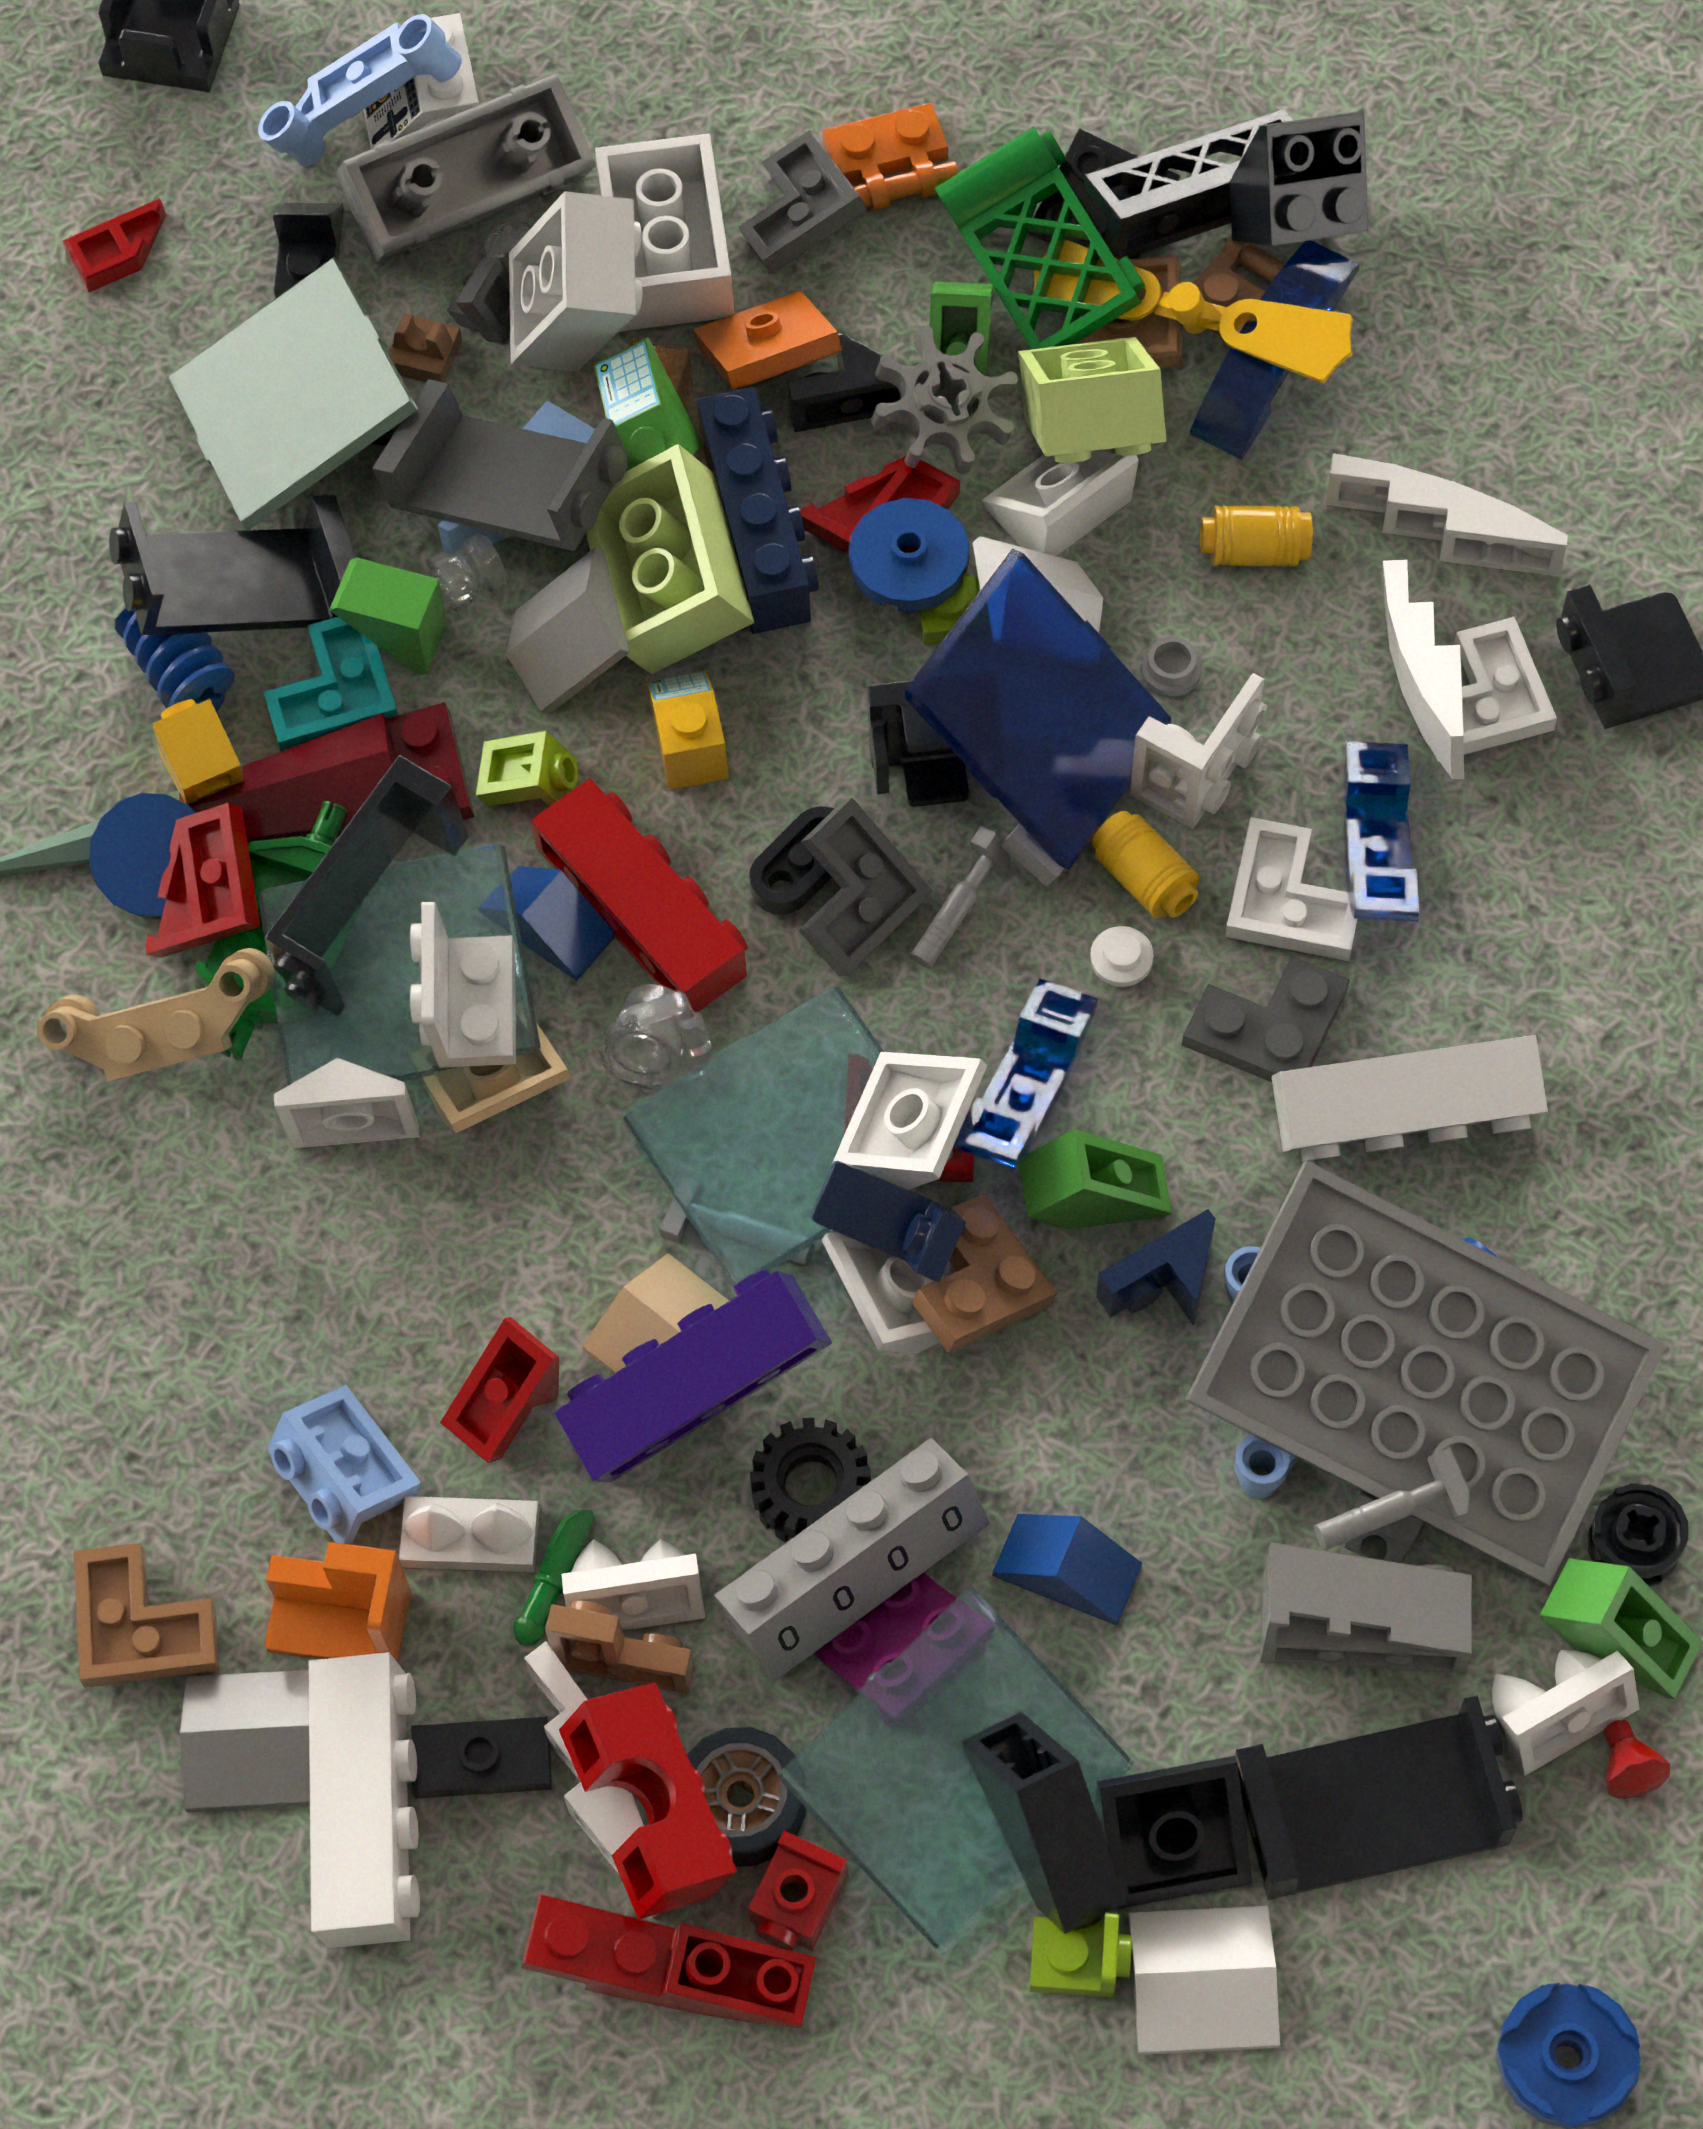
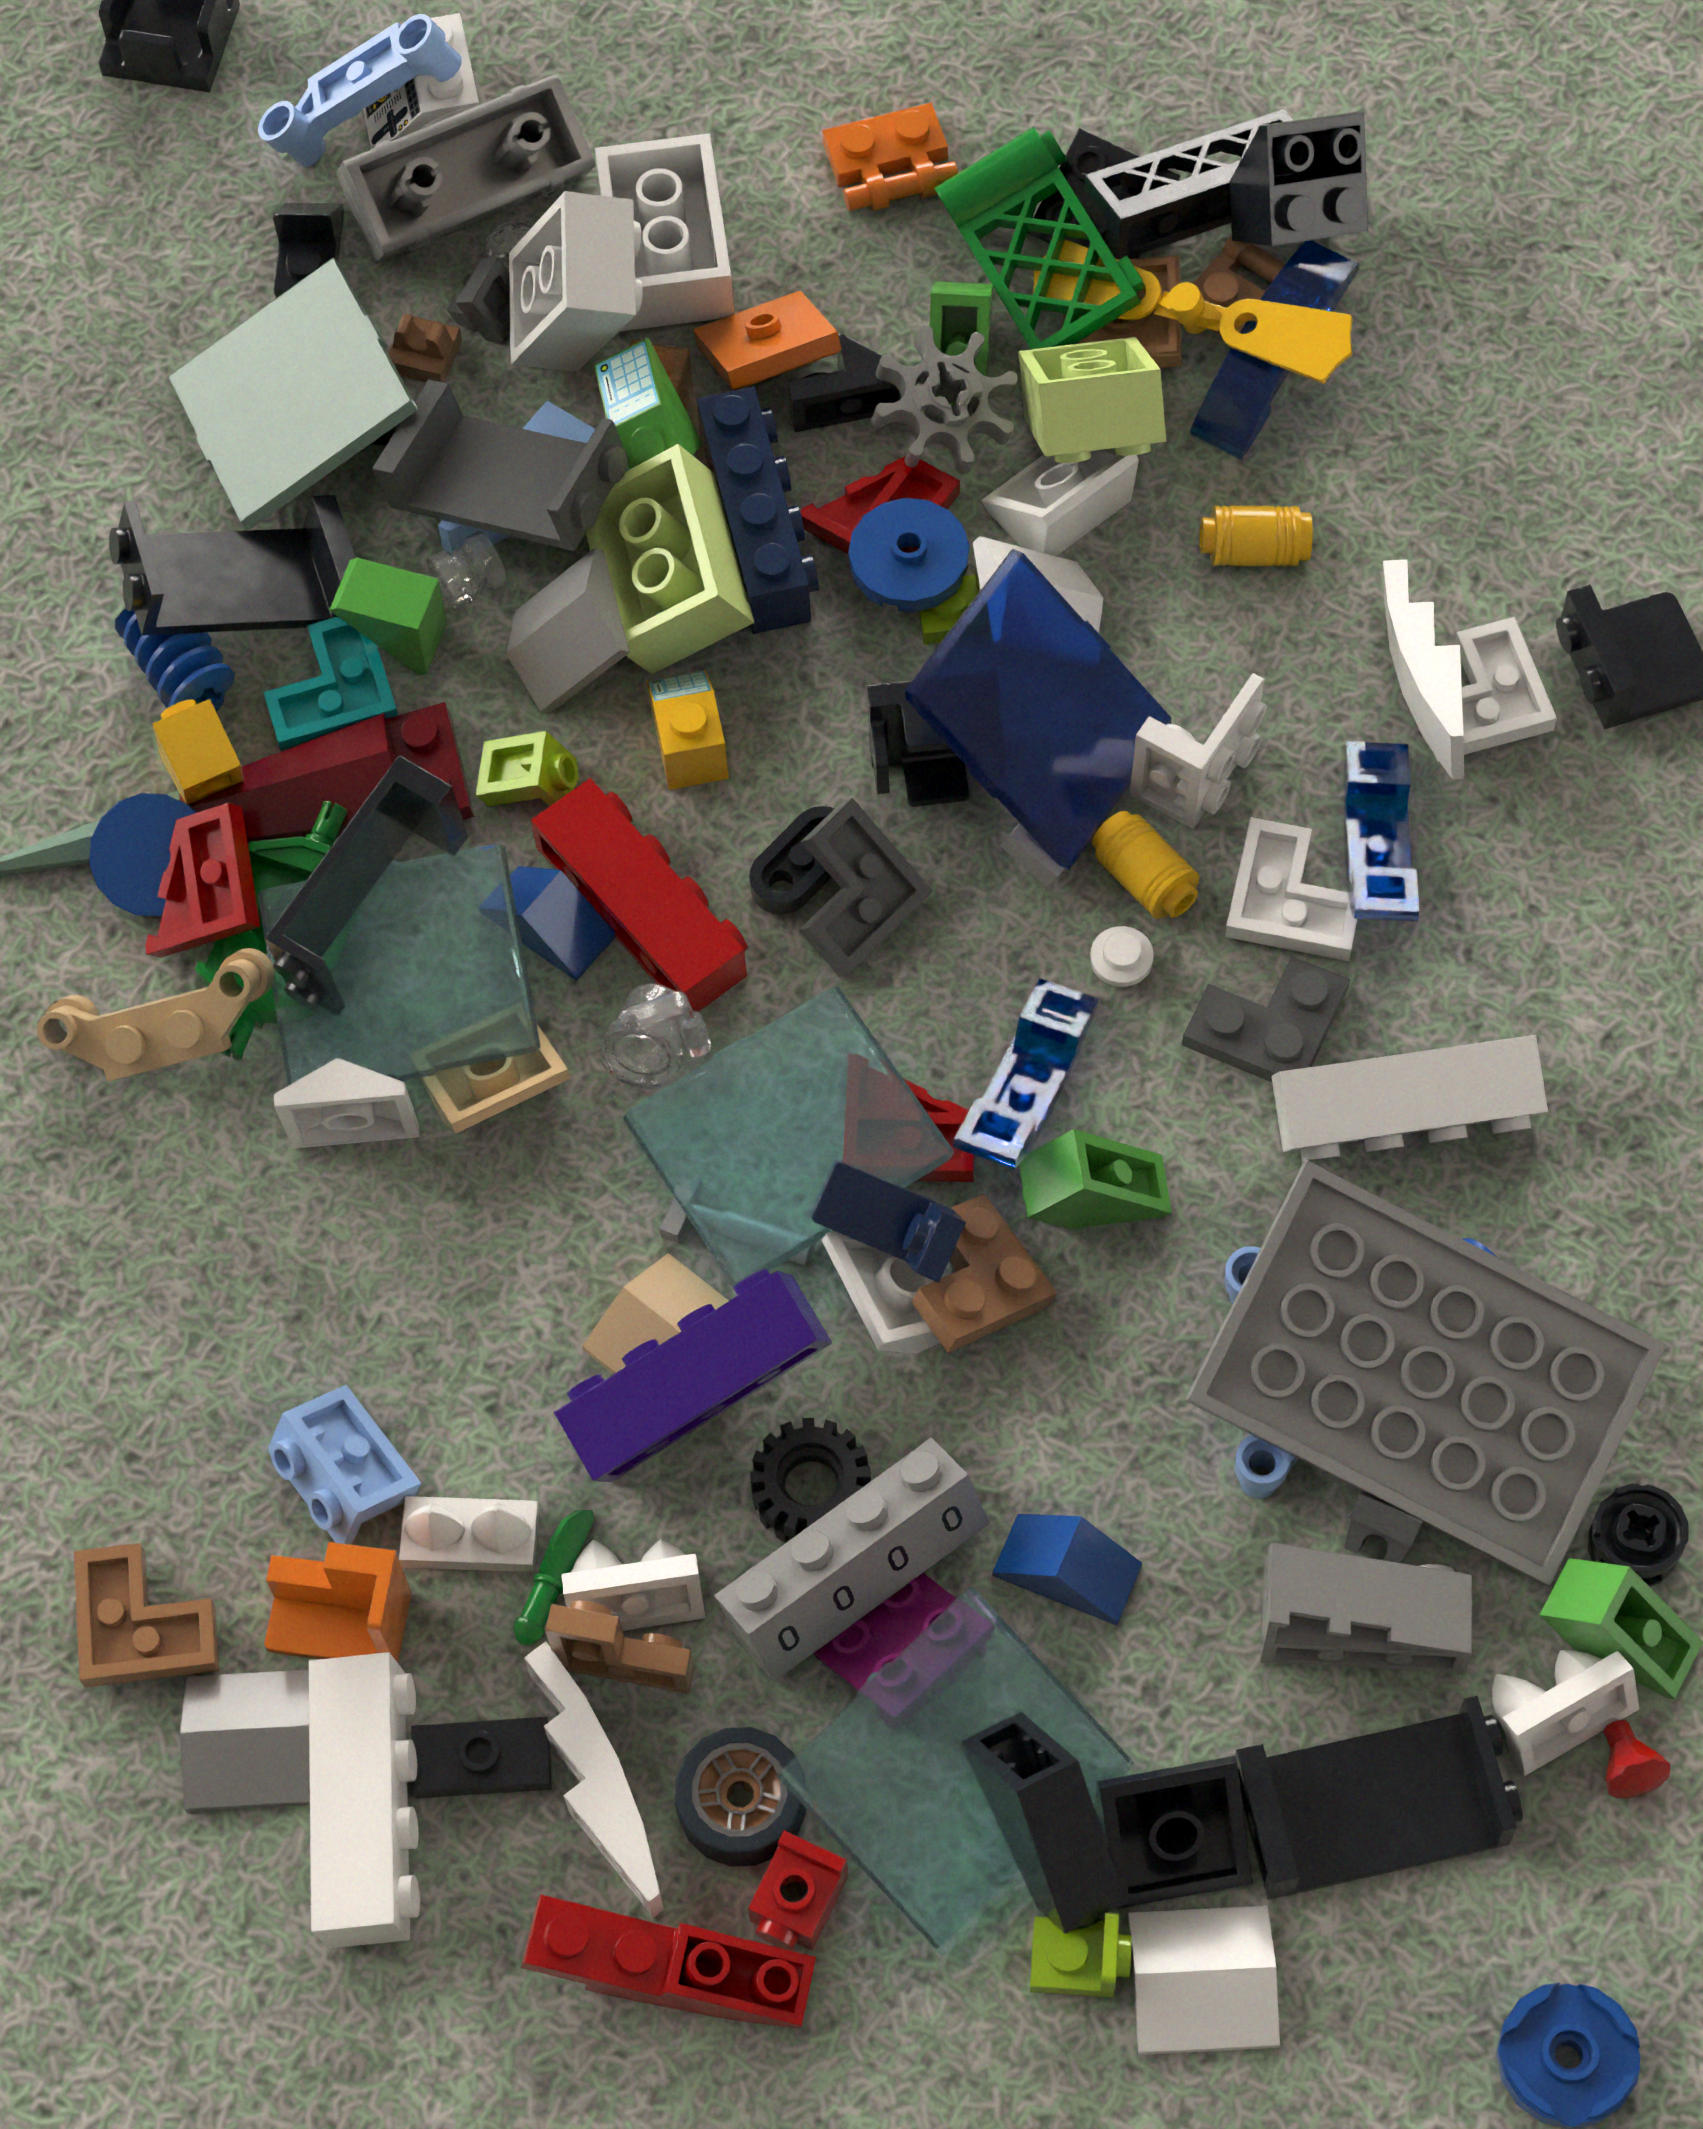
(115, 246): red tile -> none
(463, 994): white bracket -> none
(502, 1390): red slope -> none
(635, 1745): red arch -> none
(813, 205): dark grey plate -> none
(910, 1116): white slope -> none
(962, 897): light grey piece -> none
(1171, 666): light grey plate -> none
(1172, 1261): dark blue slope -> none
(1400, 1504): light grey piece -> none
(1468, 522): white slope -> none

